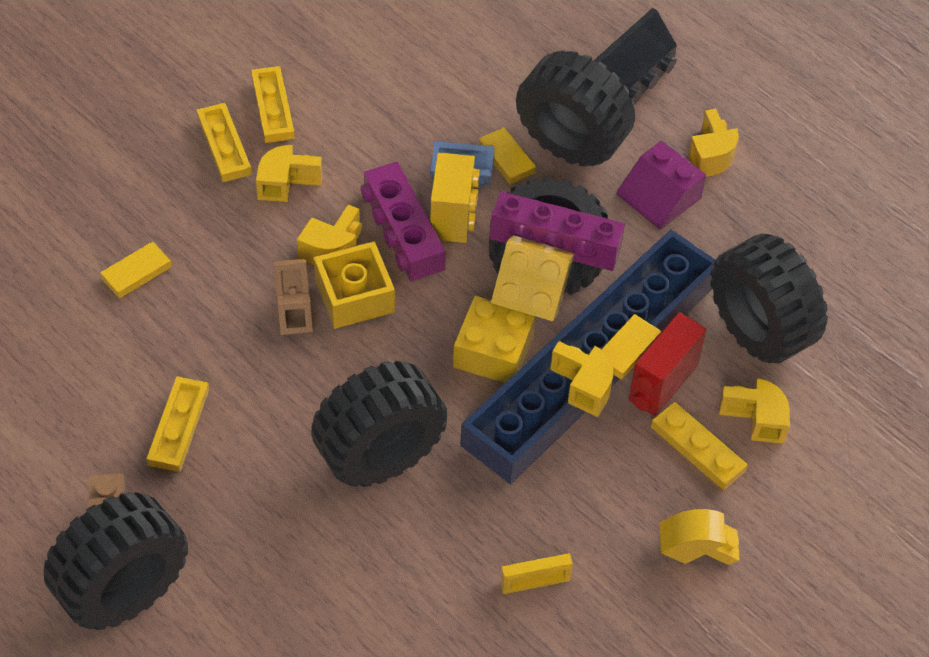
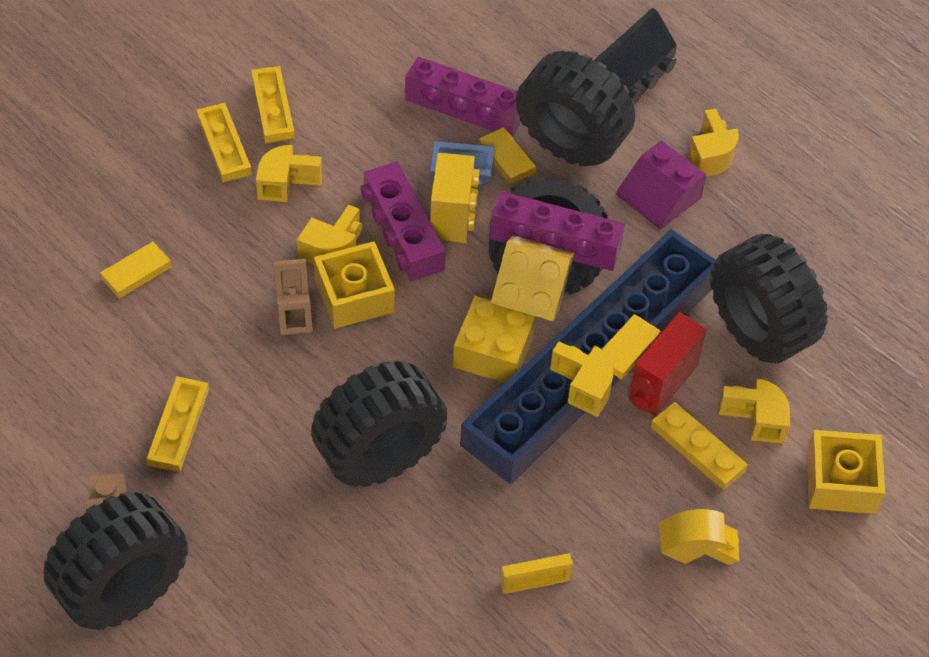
(462, 96): none -> magenta brick
(845, 472): none -> yellow brick

